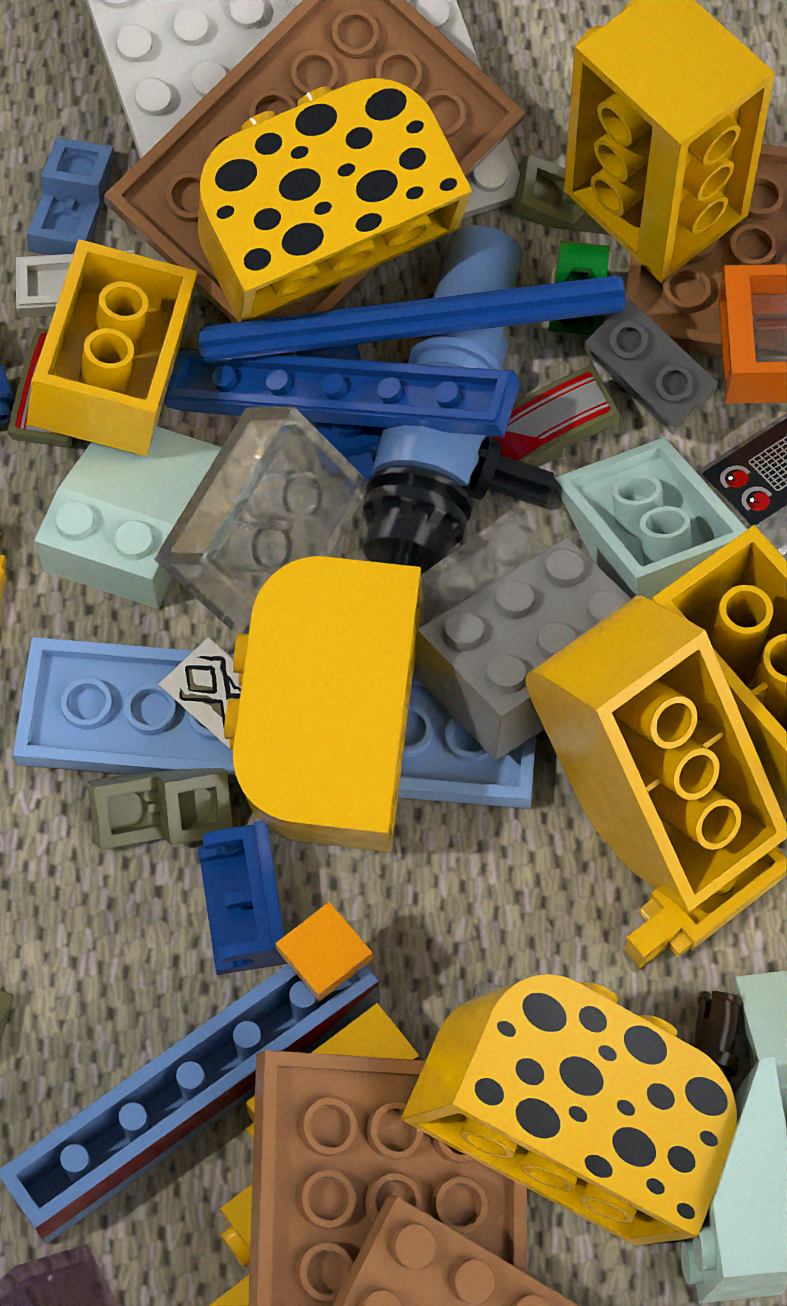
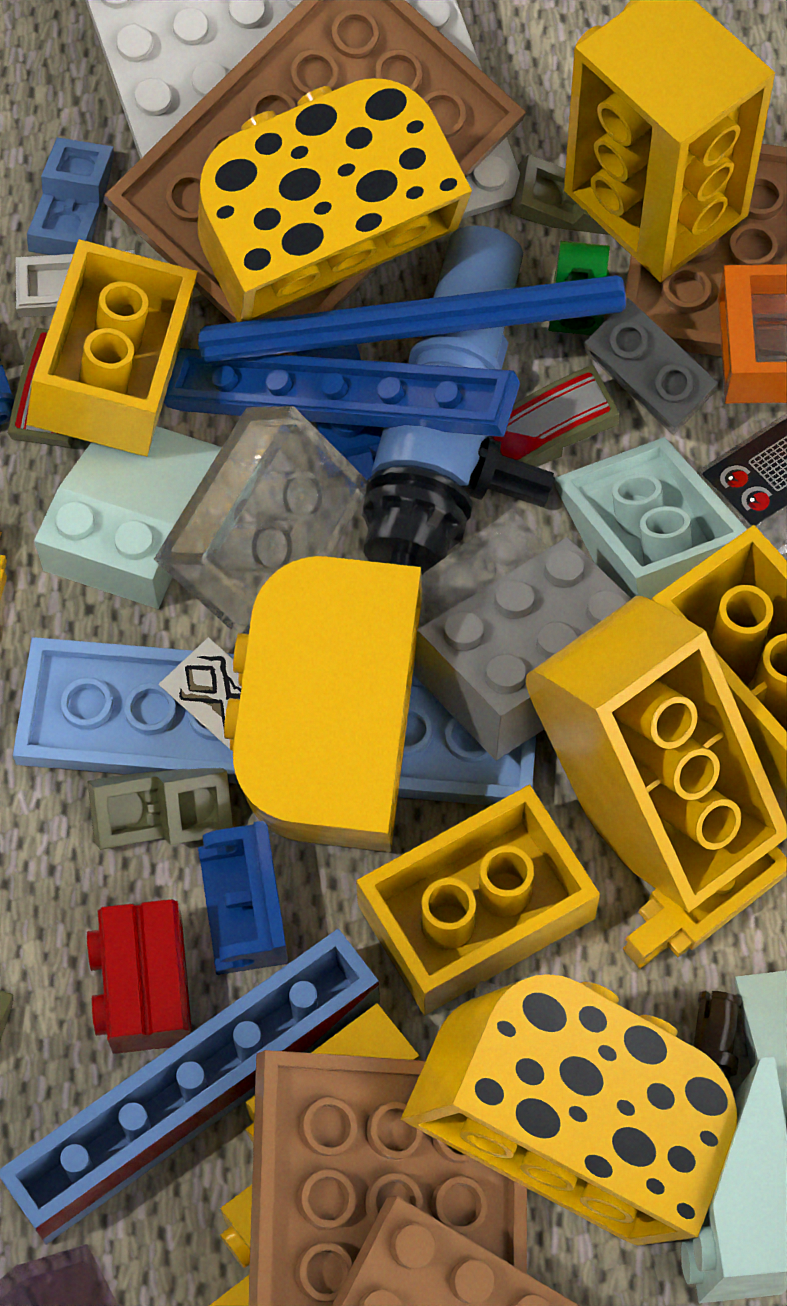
(142, 976): none -> red brick
(324, 951): light orange tile -> none
(477, 899): none -> yellow brick

